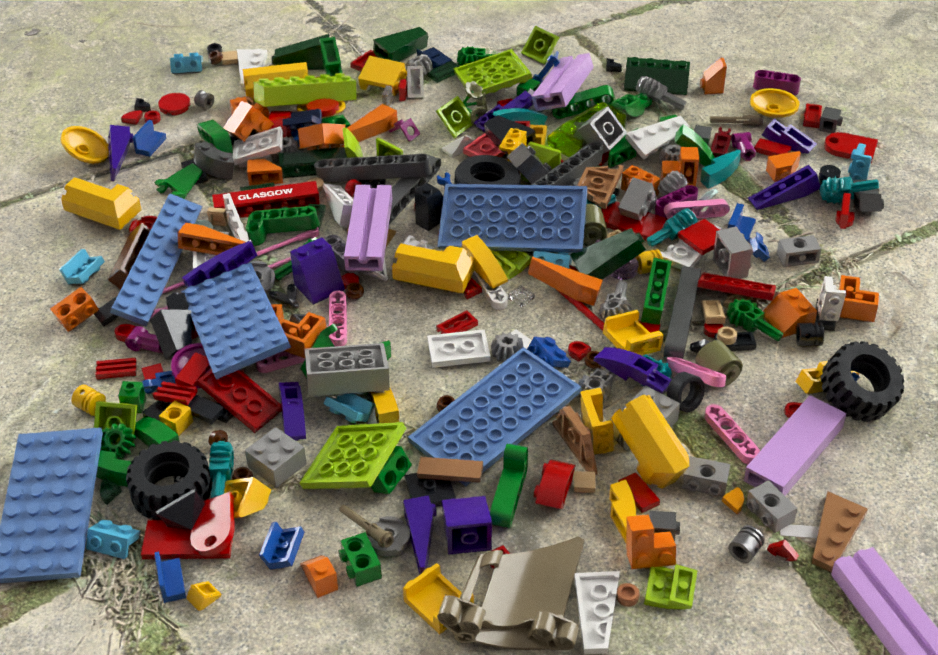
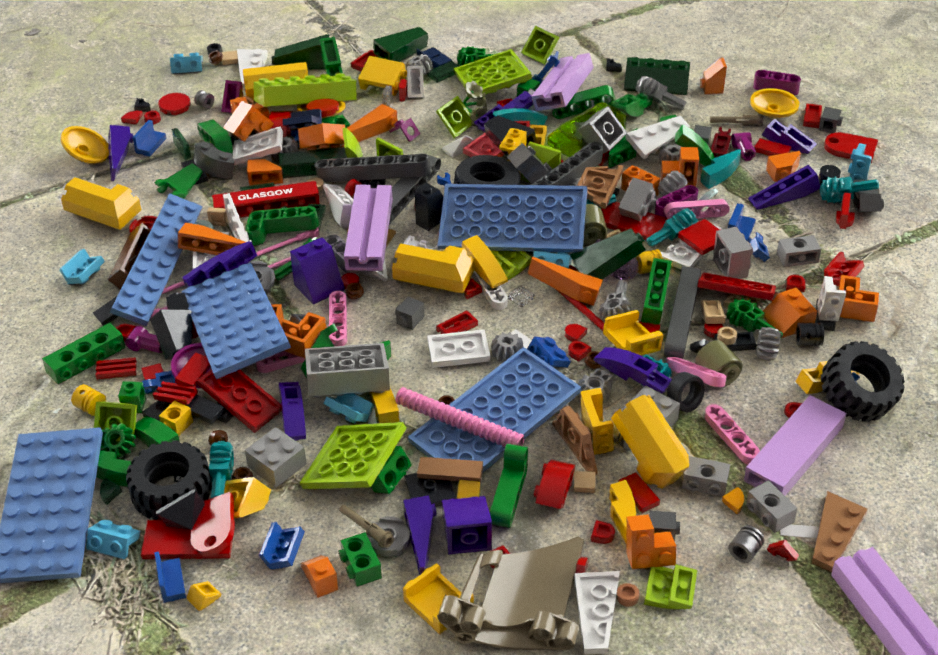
(74, 309): orange brick -> none
(83, 353): none -> green brick
(181, 143): none -> clear green tile
(232, 90): none -> magenta slope
(290, 298): dark grey piece -> none
(409, 313): none -> dark grey brick
(458, 418): none -> bright pink piece
(468, 489): none -> yellow slope
(575, 332): none -> red tile
(582, 564): none -> red tile
(603, 533): none -> red tile
(768, 343): none -> light grey gear
(795, 281): none -> red tile
(841, 266): none -> red bracket

